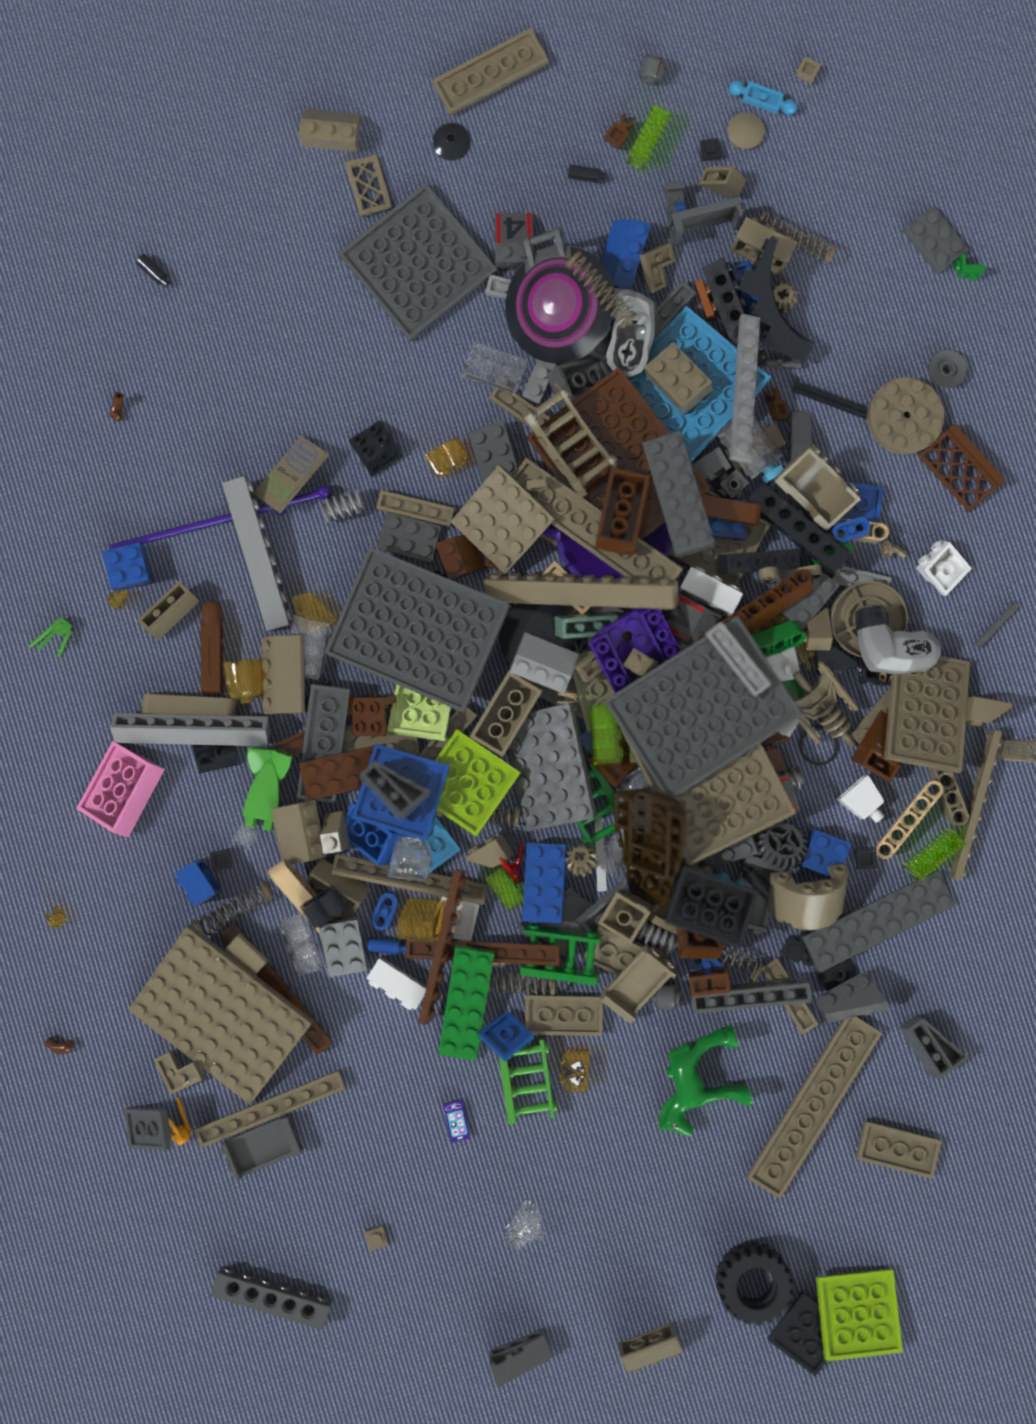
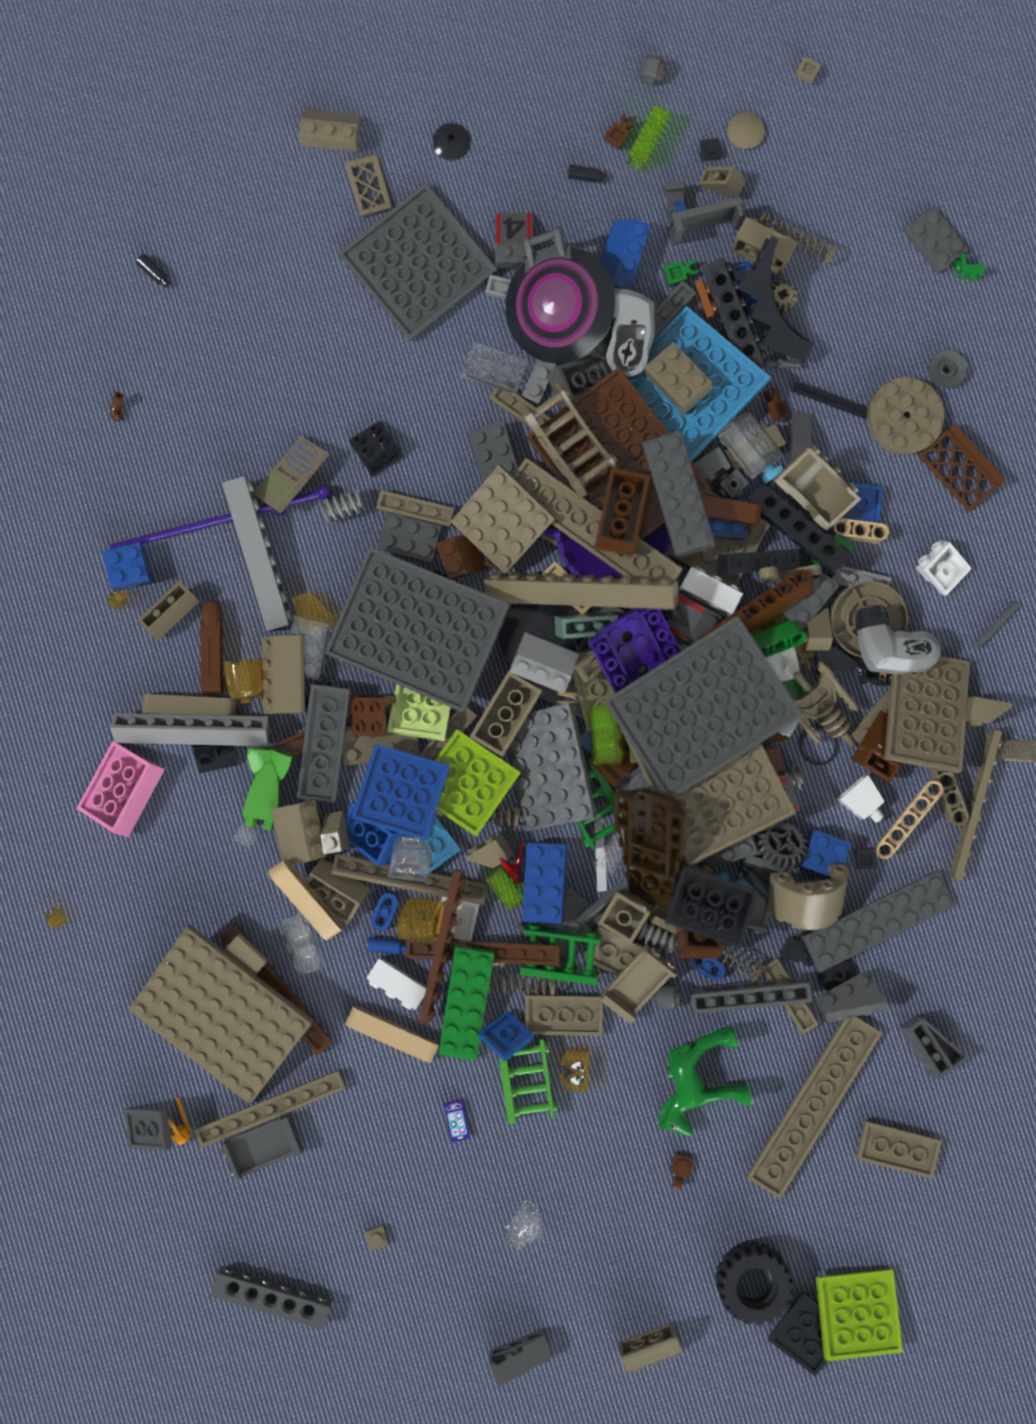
(59, 1048): reddish brown arm -> none
(60, 627): bright green plant -> none
(177, 1077): dark tan plate -> none
(195, 923): dark tan piece -> none
(197, 882): blue brick -> none
(221, 859): black plate -> none
(323, 907): black brick -> none
(334, 772): reddish brown plate -> none
(343, 947): plate -> none
(392, 1034): none -> tan beam
(394, 791): dark grey wedge -> none
(446, 457): clear yellow brick -> none
(490, 71): dark tan plate -> none
(537, 483): dark tan plate -> none
(574, 859): dark tan gear -> none
(629, 318): dark tan piece -> none
(640, 662): dark tan brick -> none
(652, 264): dark tan plate -> none
(677, 272): none -> green plate
(680, 1166): none -> reddish brown plate
(709, 982): reddish brown brick -> none
(738, 659): light grey plate -> none
(744, 388): light grey plate -> none
(763, 97): dark azure plate -> none
(849, 529): blue plate -> none
(888, 549): dark tan plate -> none
(933, 854): clear neon green brick -> none

